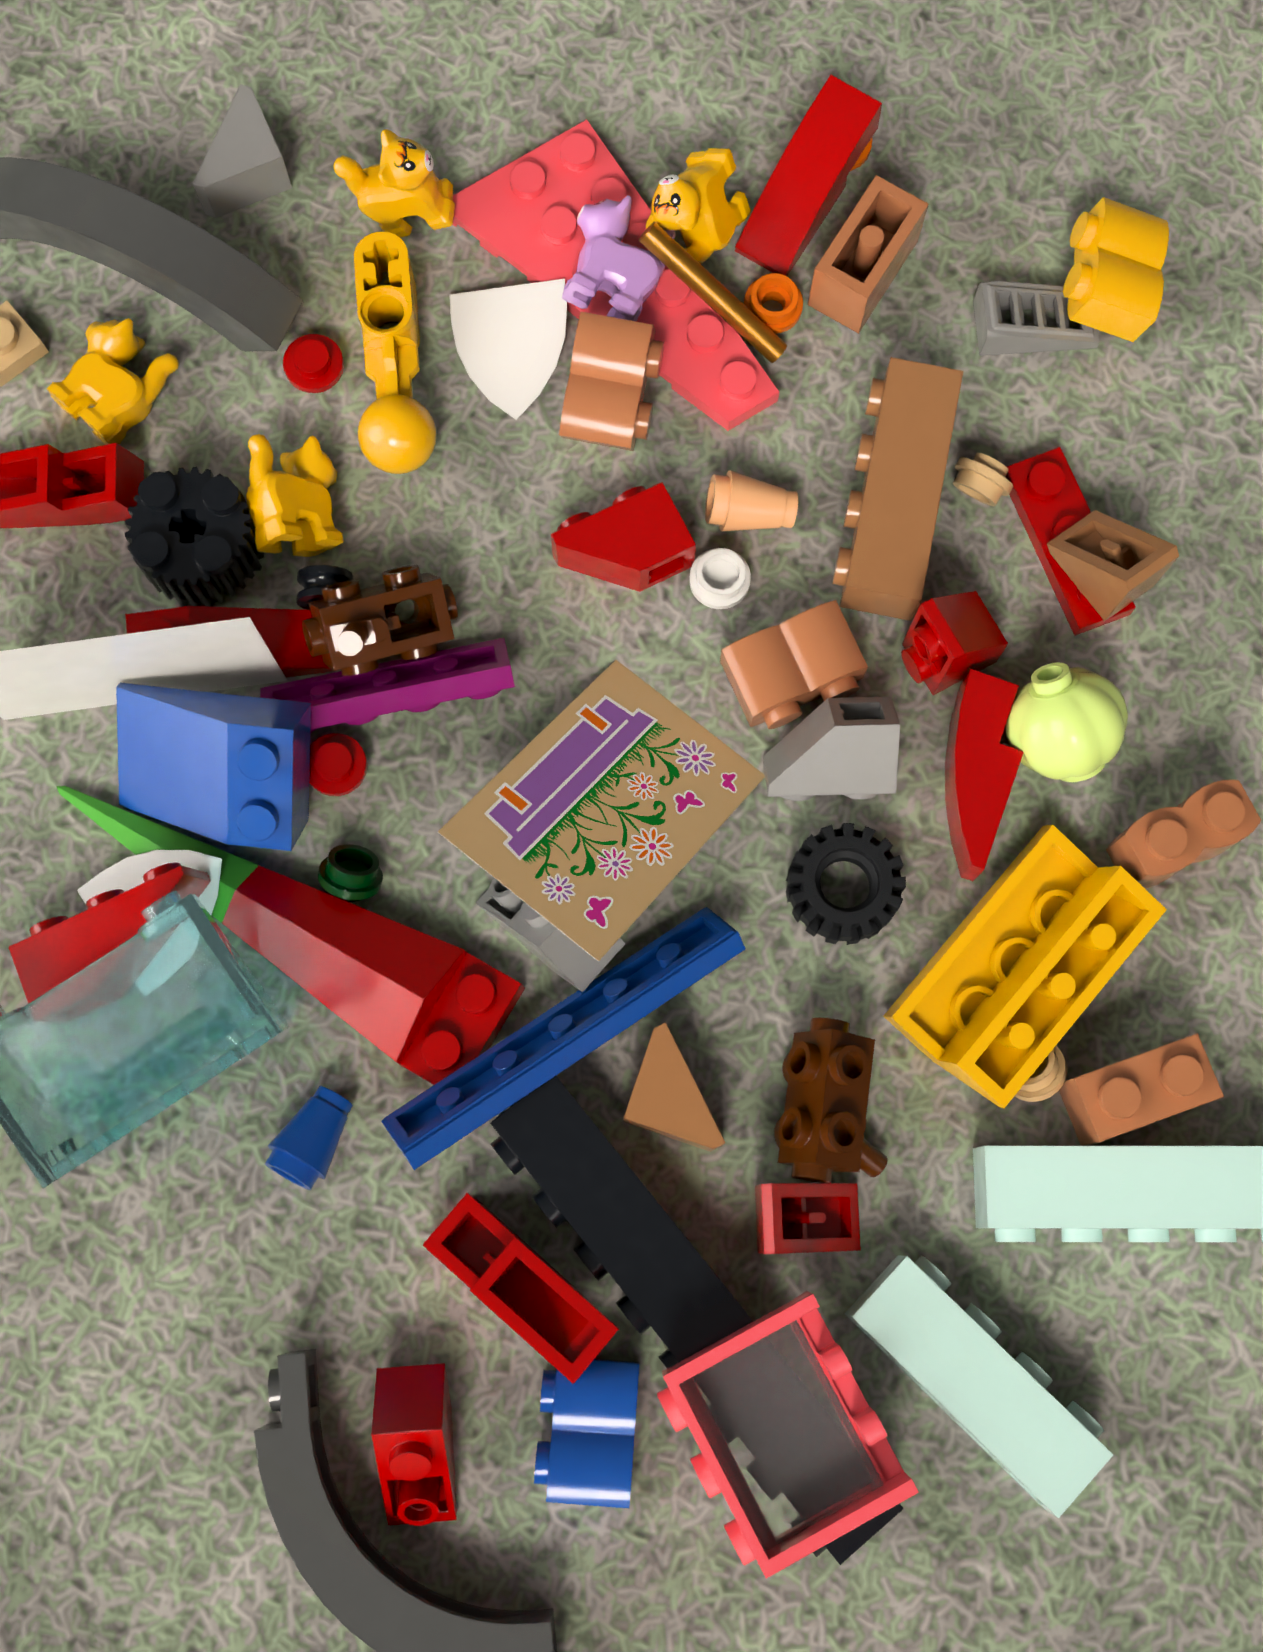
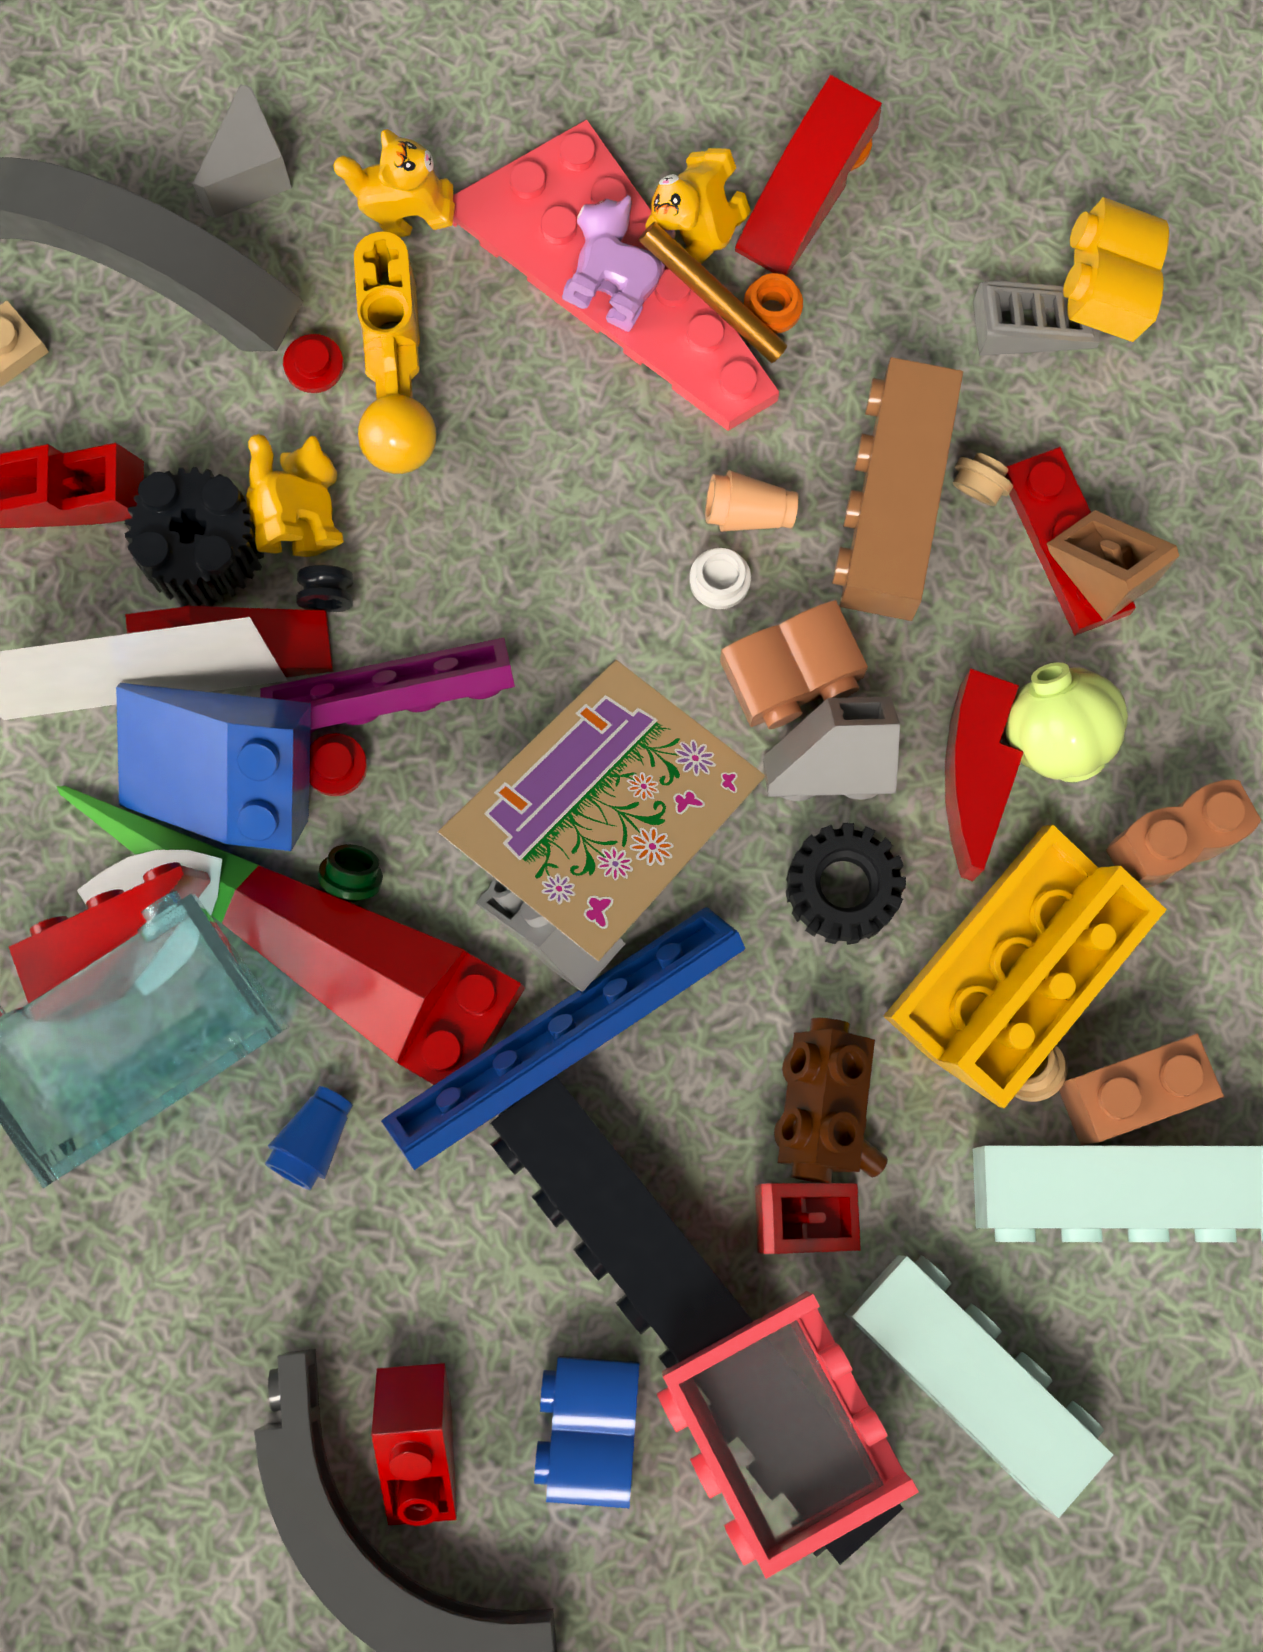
(101, 381): yellow animal -> none
(361, 625): reddish brown brick -> none
(510, 339): white sticker -> none
(521, 1287): red slope -> none
(609, 381): nougat brick -> none
(628, 543): red slope -> none
(669, 1098): medium nougat slope -> none
(867, 254): nougat brick -> none
(950, 639): red slope -> none

